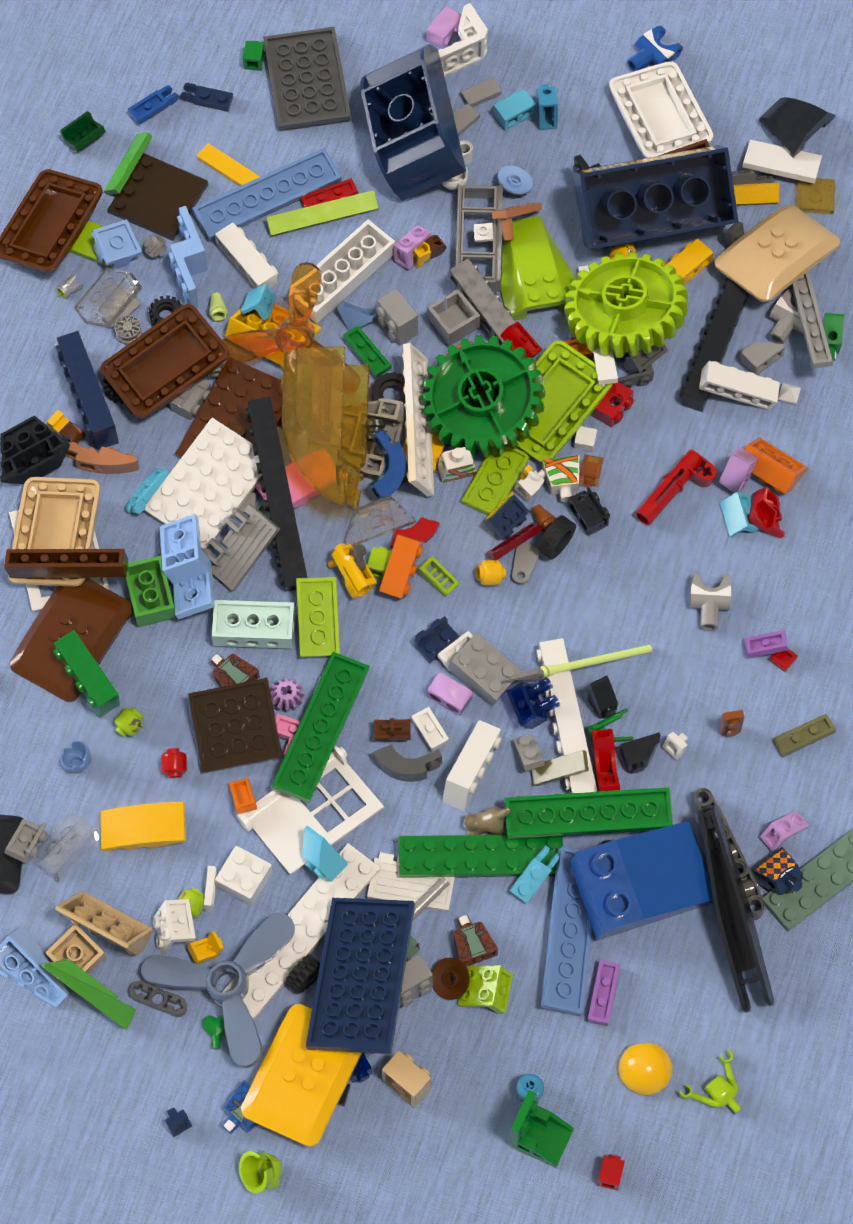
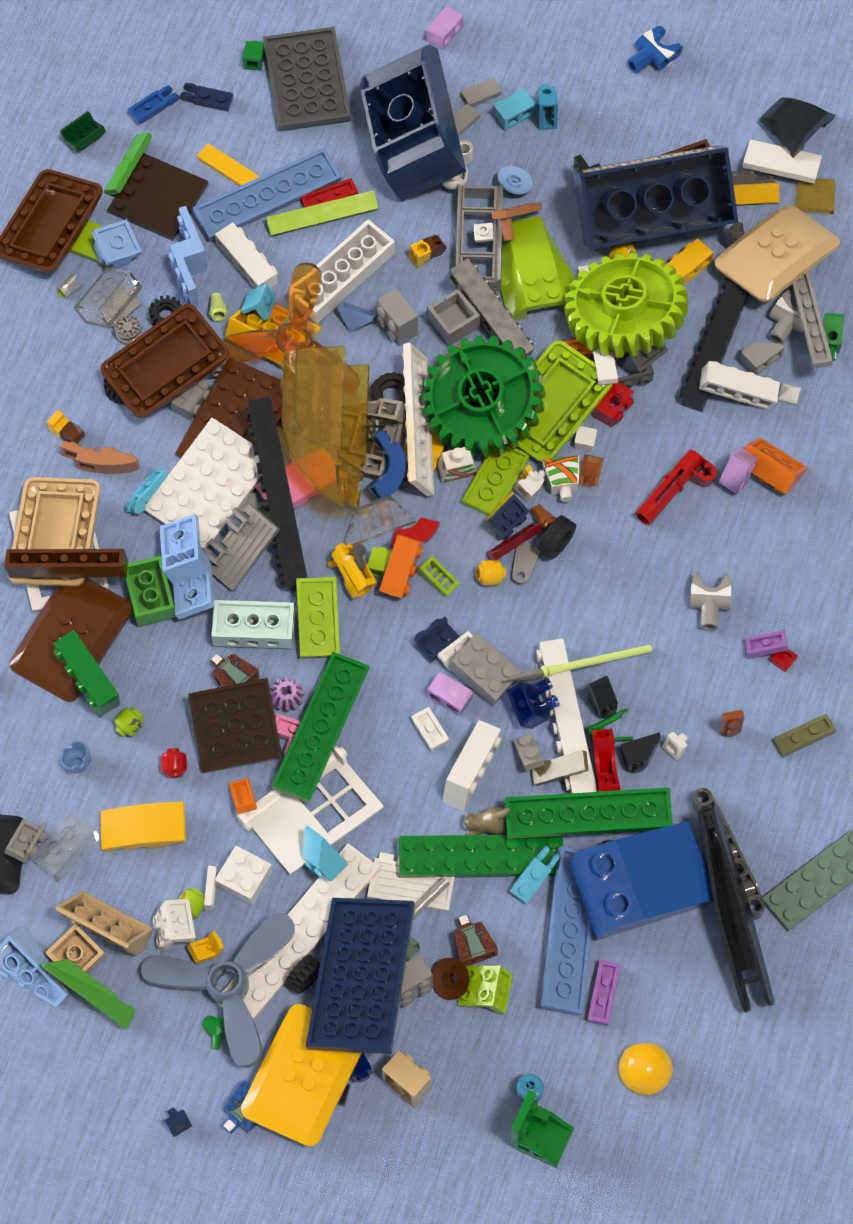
(30, 451): black wedge -> none
(86, 390): dark blue brick -> none
(155, 246): light grey gear -> none
(161, 1007): dark grey beam -> none
(260, 1171): lime helmet -> none
(367, 351): green plate -> none
(392, 730): reddish brown hips -> none
(403, 768): dark grey arch -> none
(407, 244): lavender bracket -> none
(472, 44): white bracket -> none
(521, 338): red slope -> none
(589, 511): black hinge -> none
(611, 1172): red brick -> none
(660, 109): white wedge -> none
(719, 1089): lime piece -> none
(736, 513): medium azure panel -> none
(766, 512): red slope -> none
(779, 873): dark blue torso -> none
(782, 829): lavender bracket -> none

